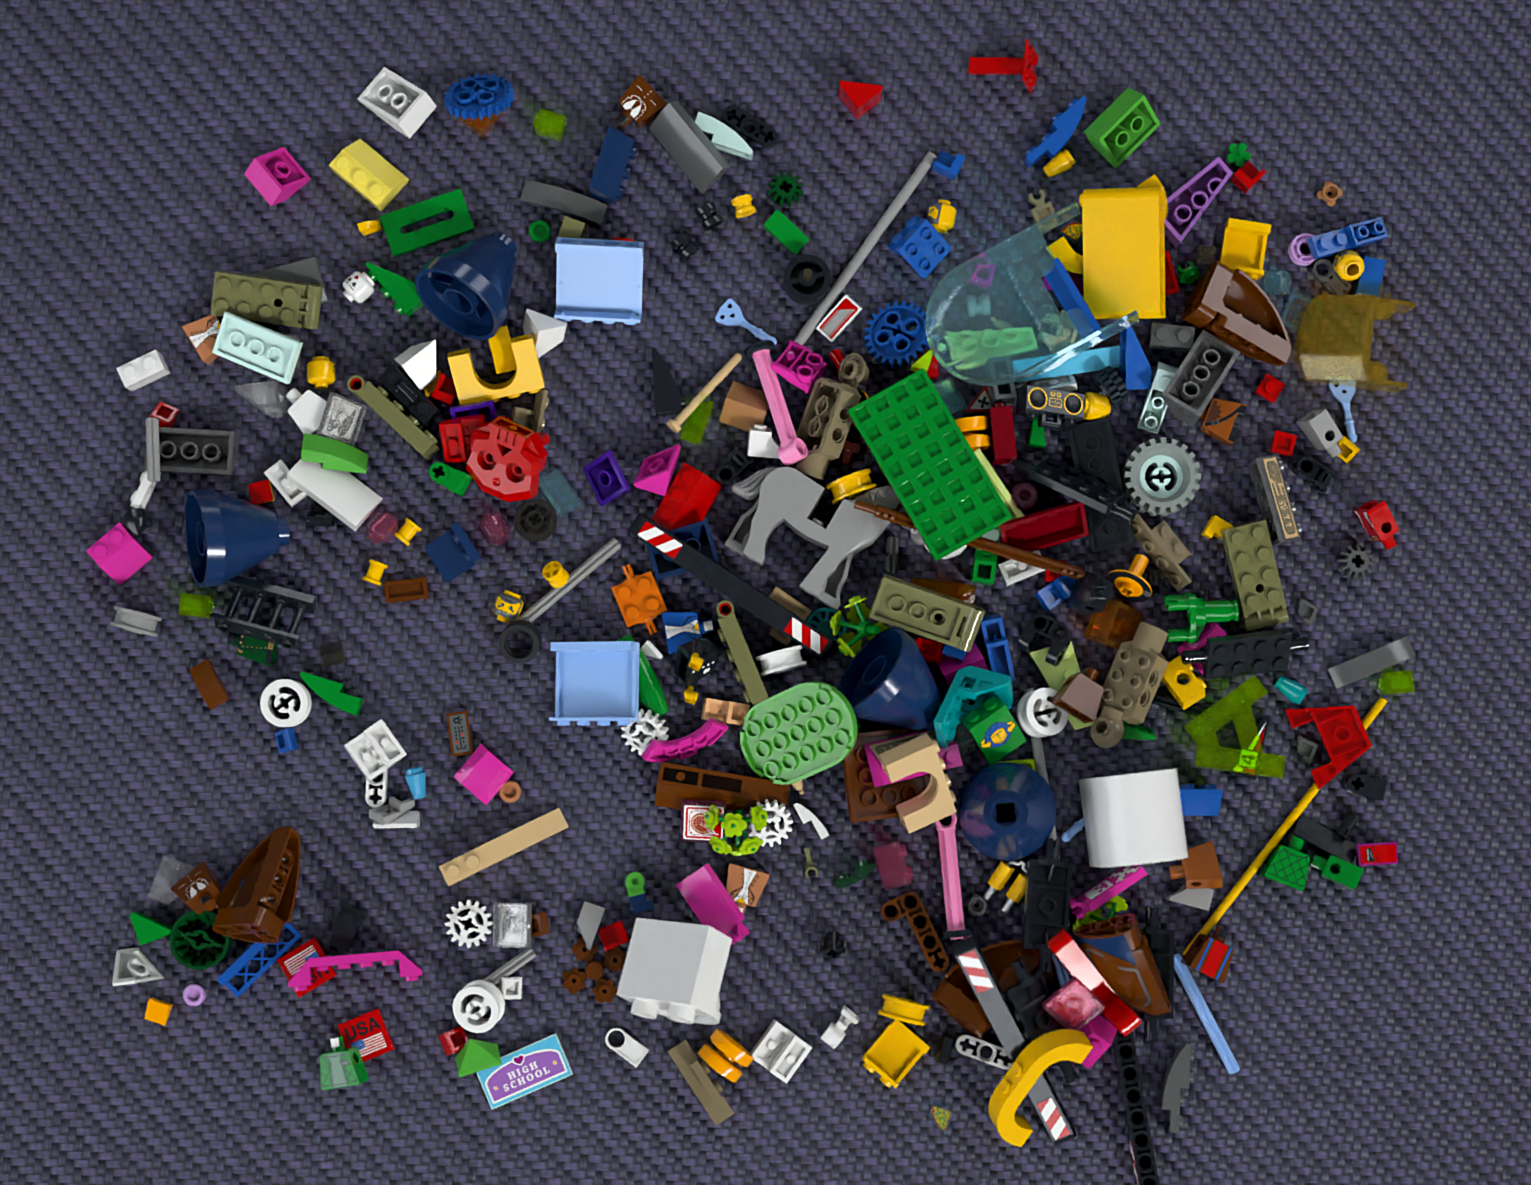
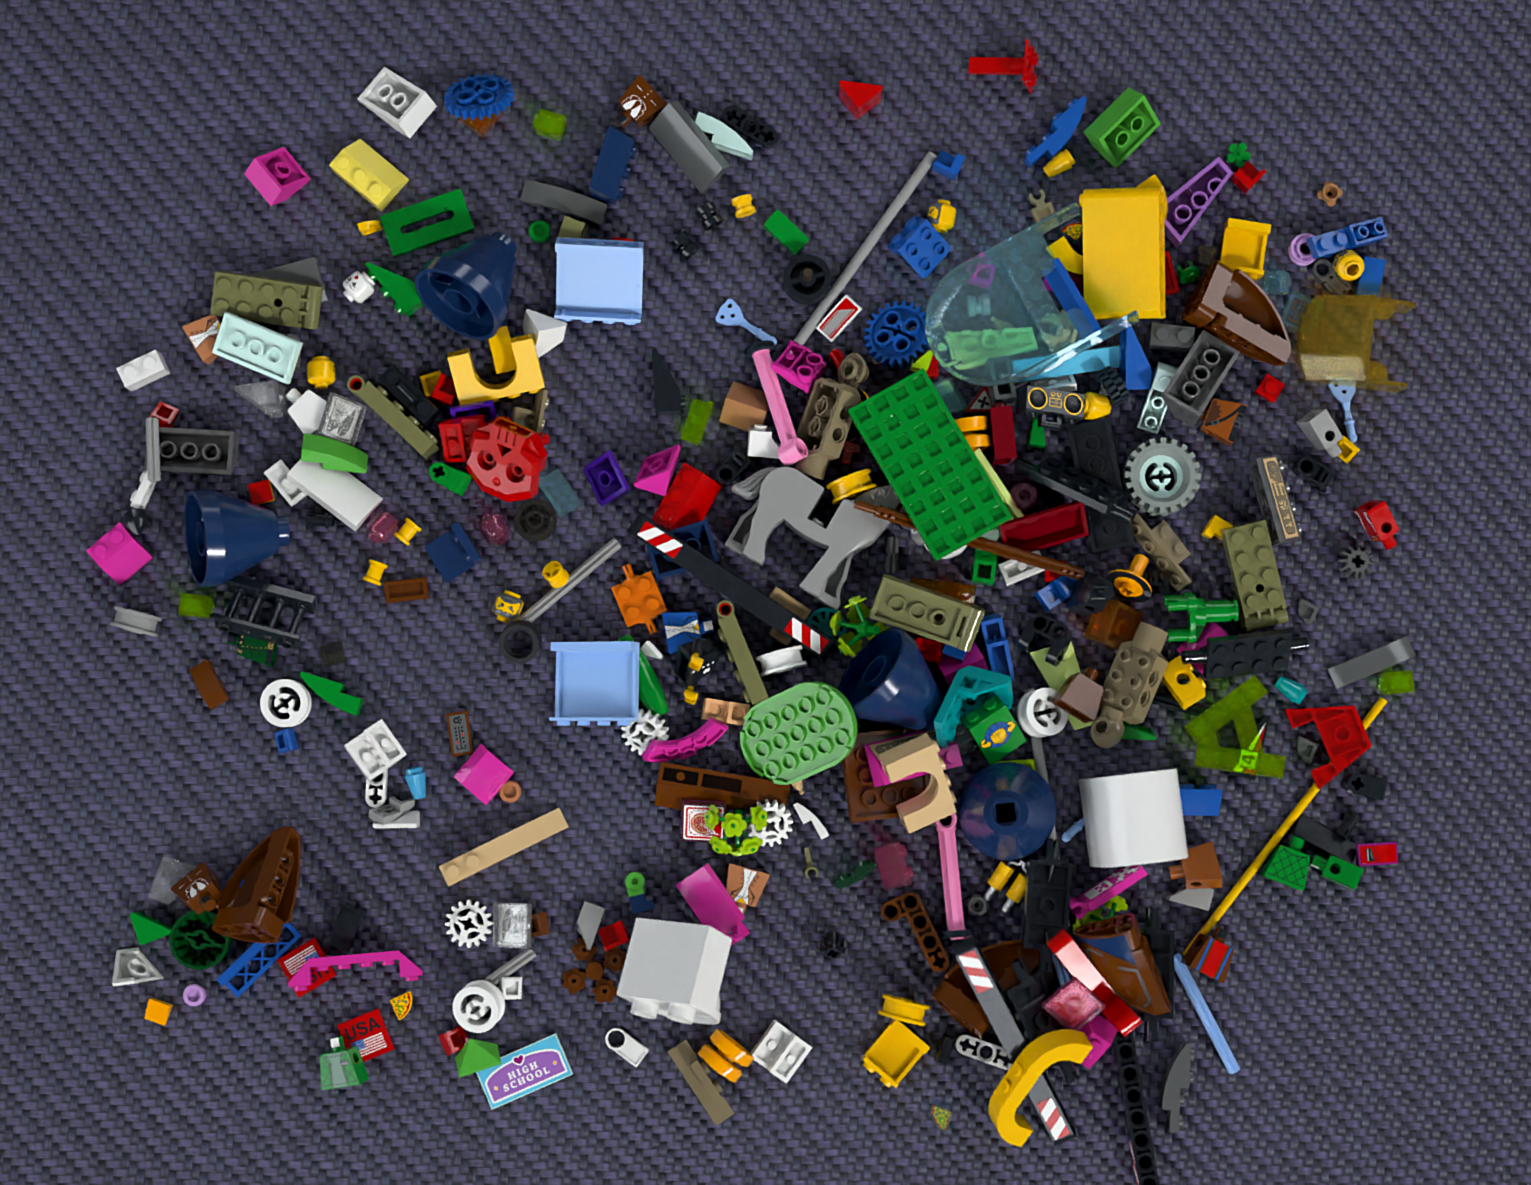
(402, 1004): none -> tile
(419, 363): white slope -> none
(675, 424): tan bar -> none
(791, 183): dark green gear -> none
(836, 1032): white leg -> none
(1283, 443): red plate -> none

